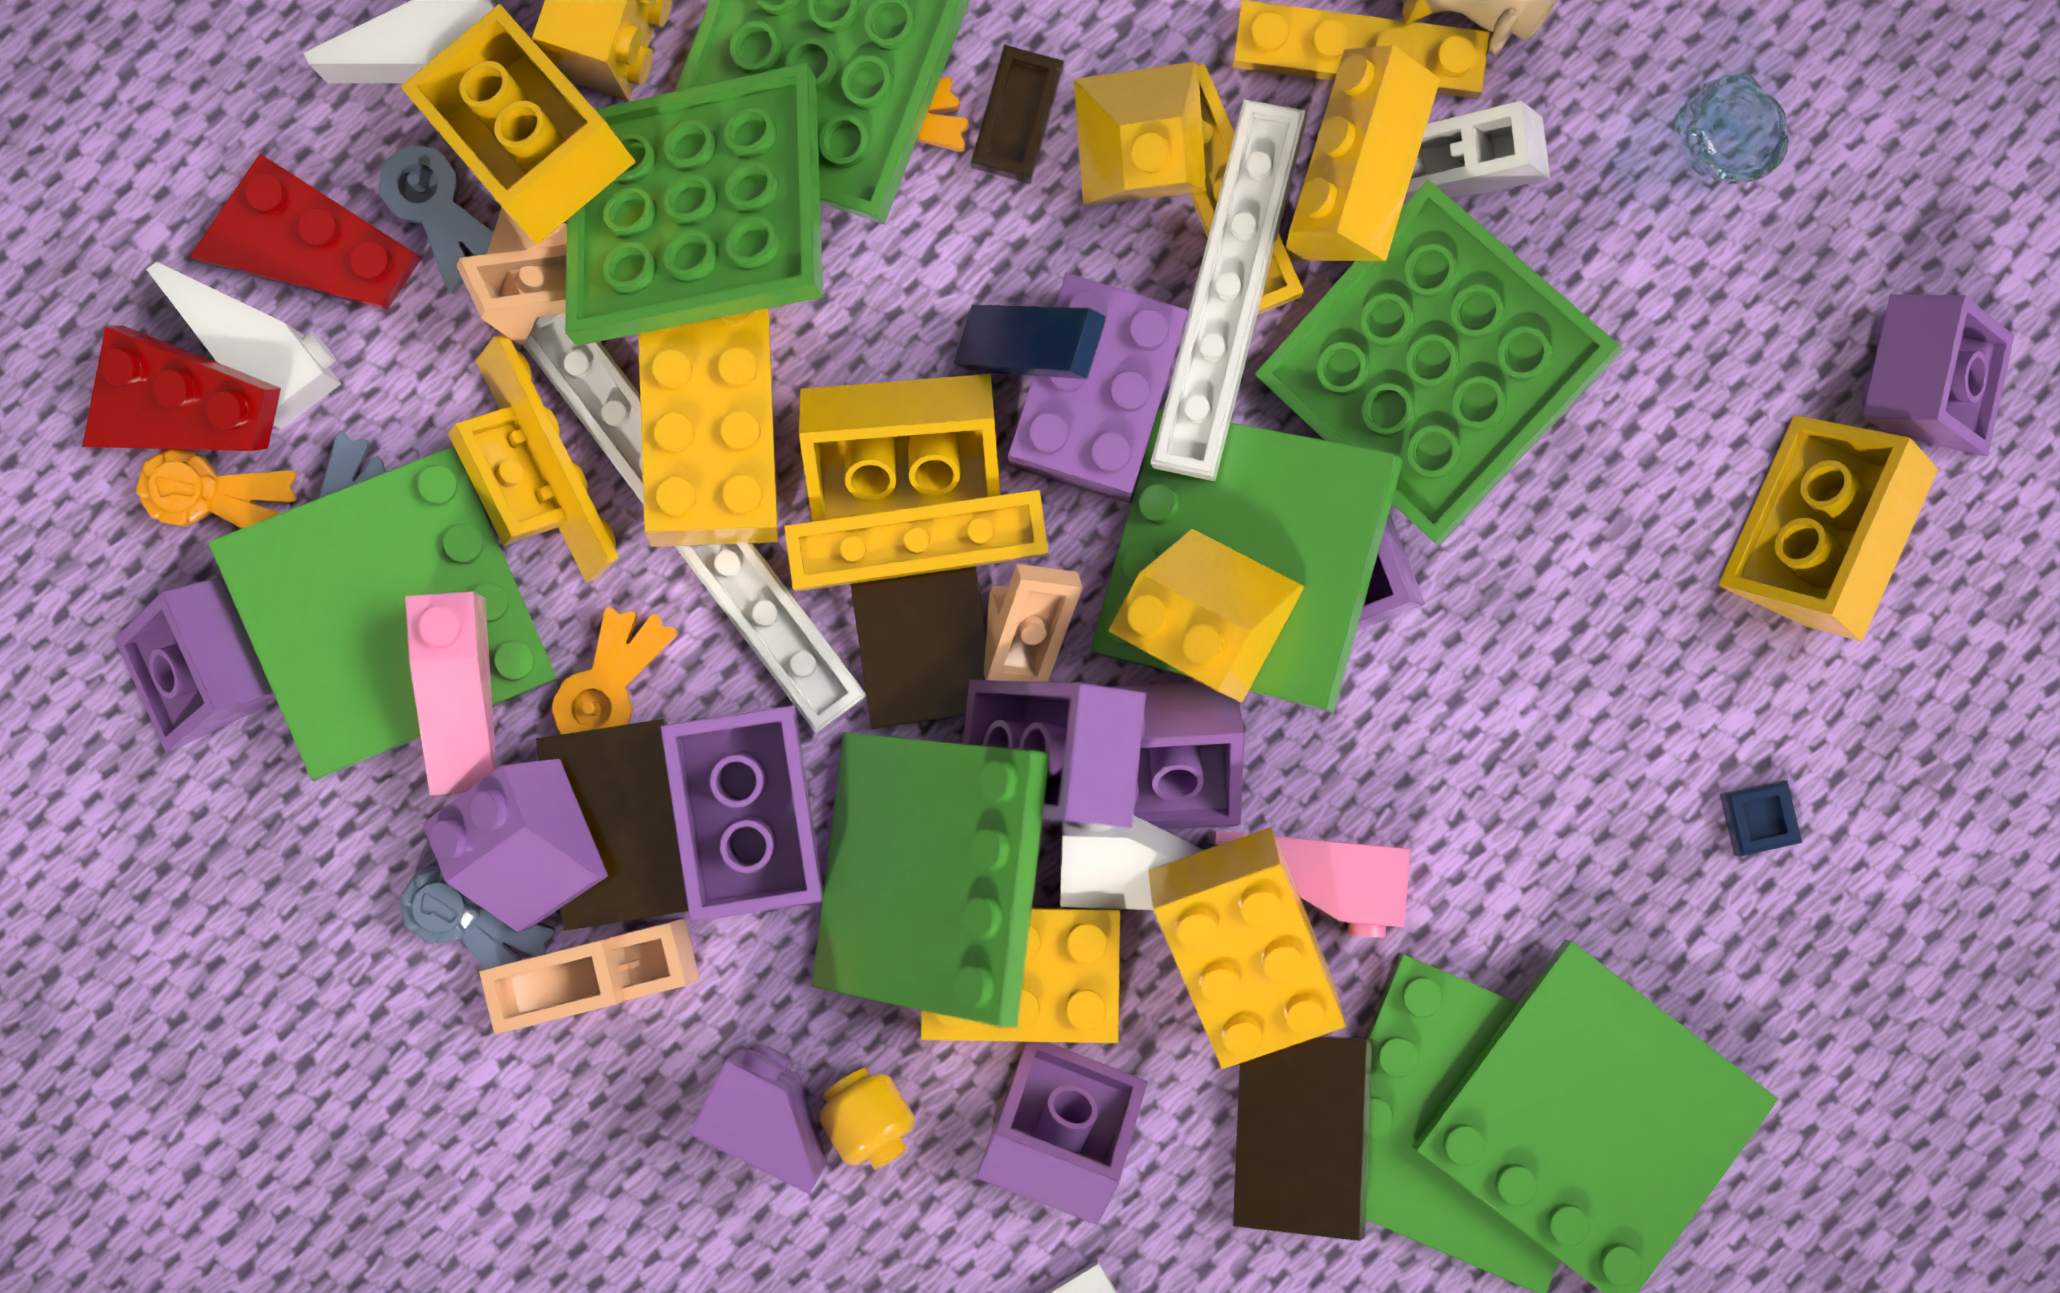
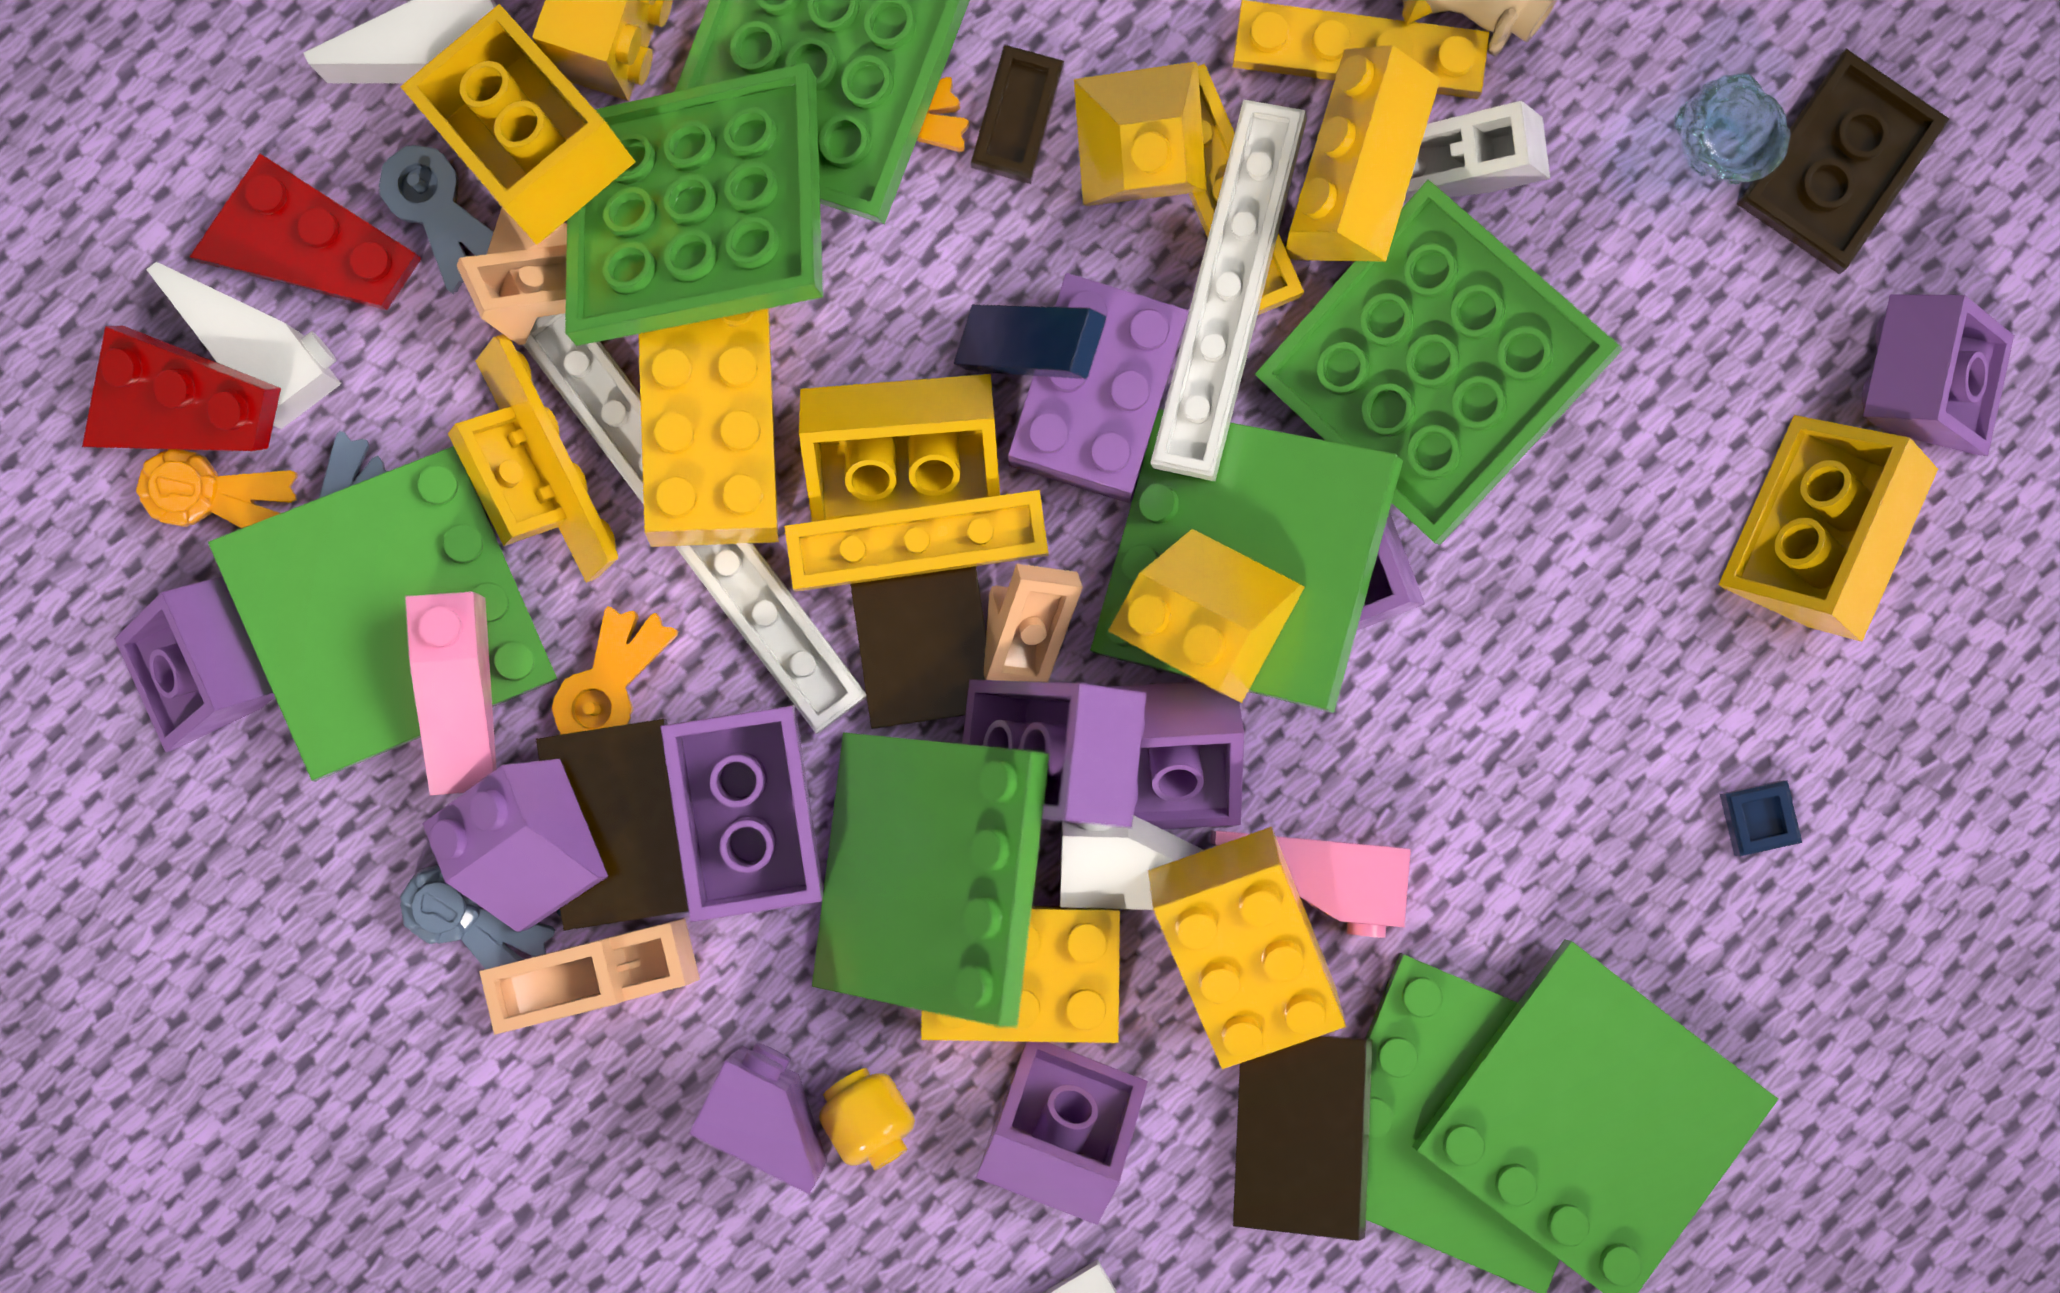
(1844, 161): none -> dark brown tile

